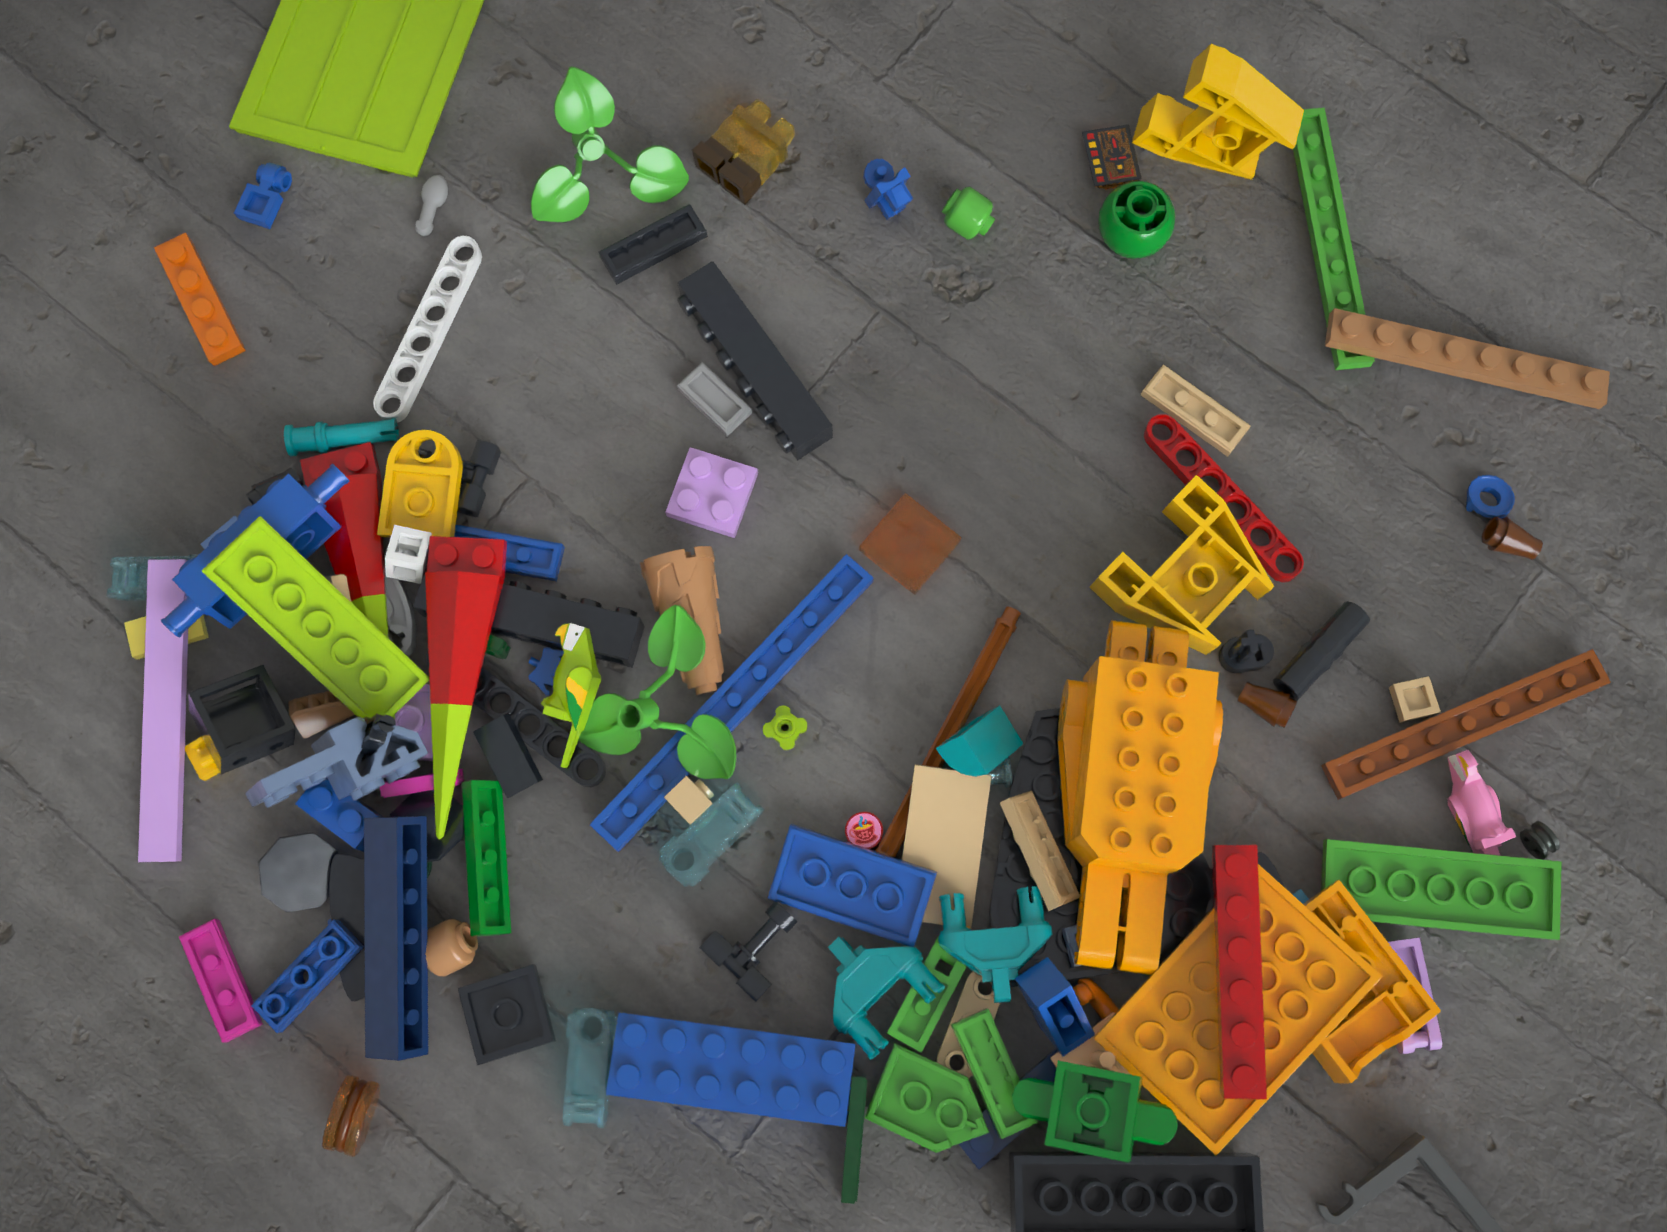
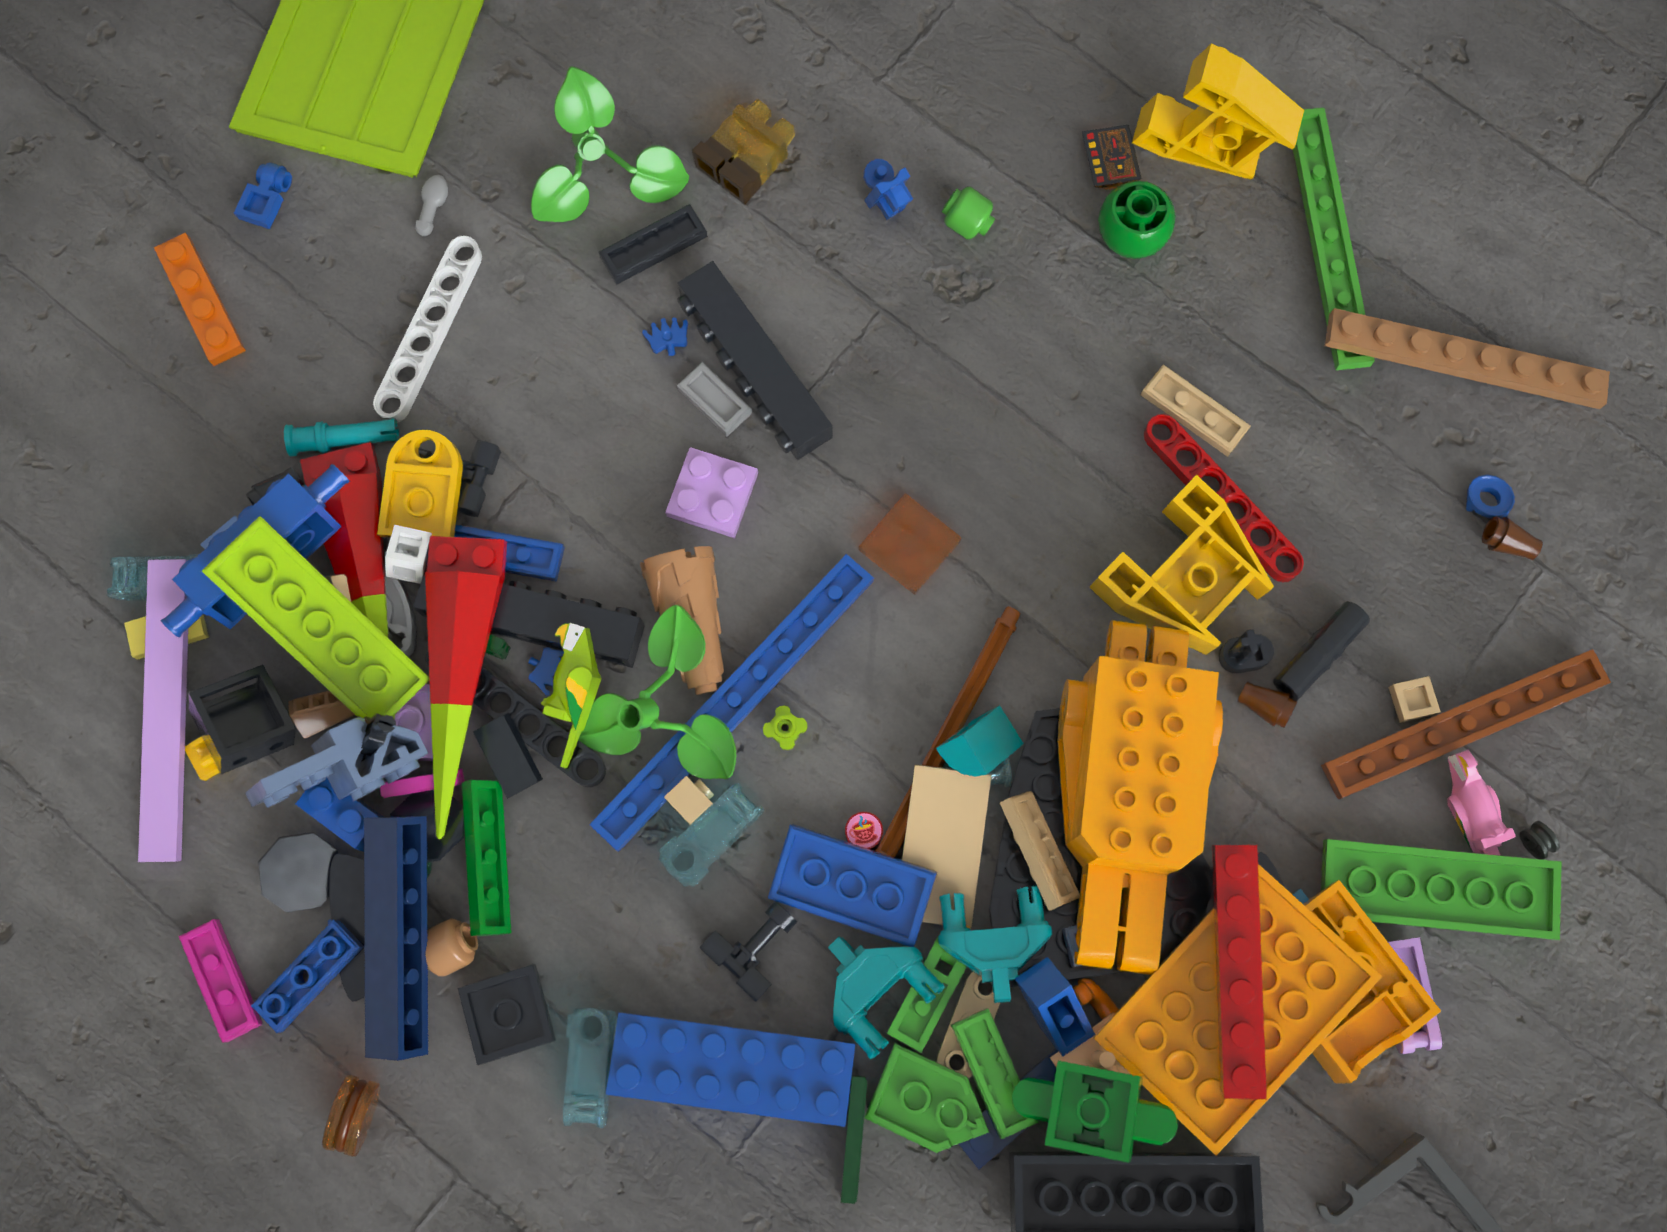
(667, 337): none -> blue piece

